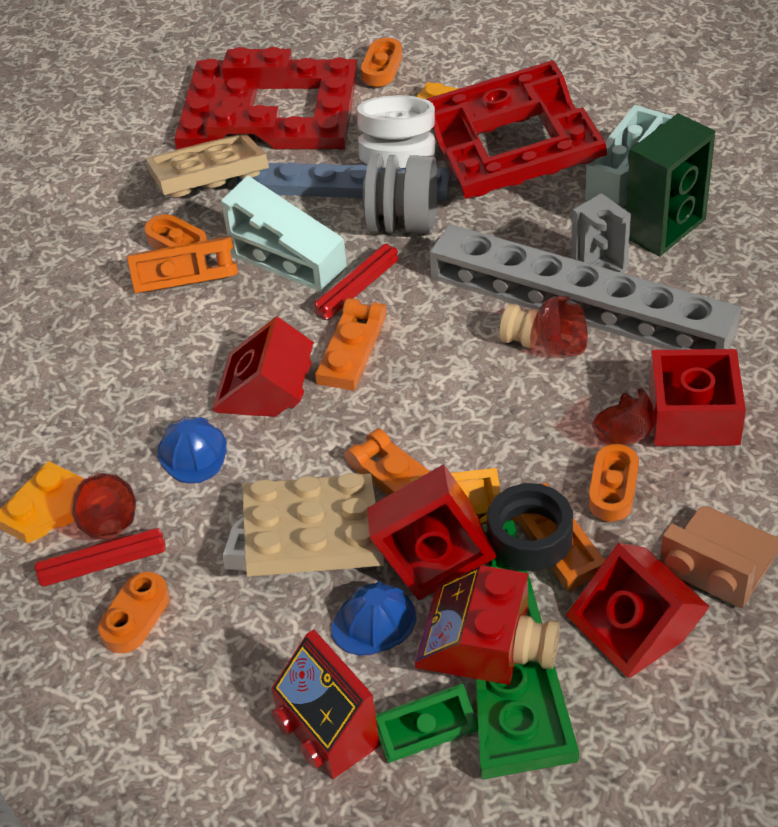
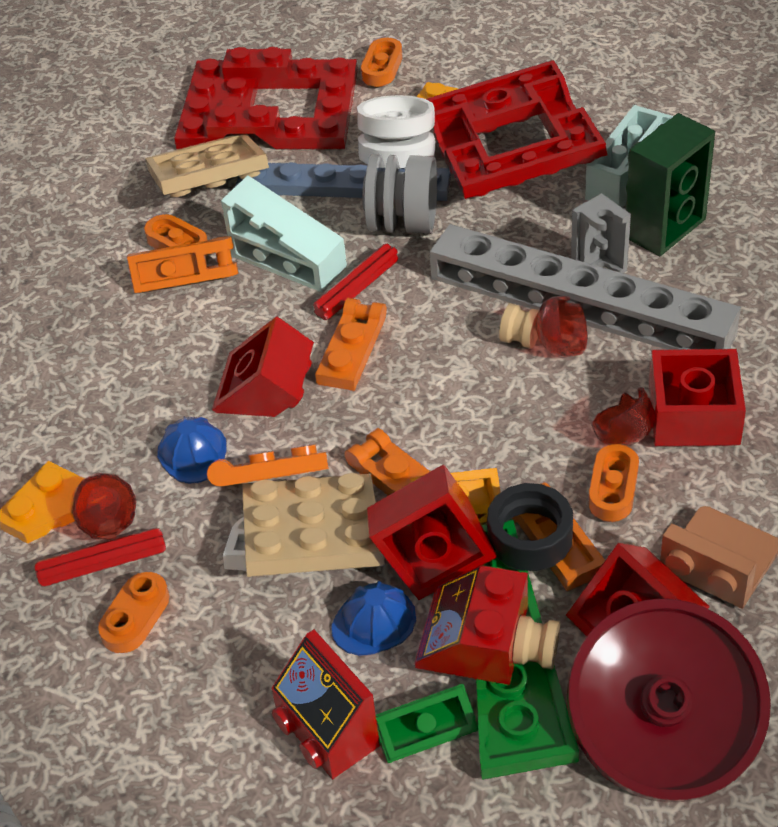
(266, 466): none -> orange plate
(668, 700): none -> dark red dish

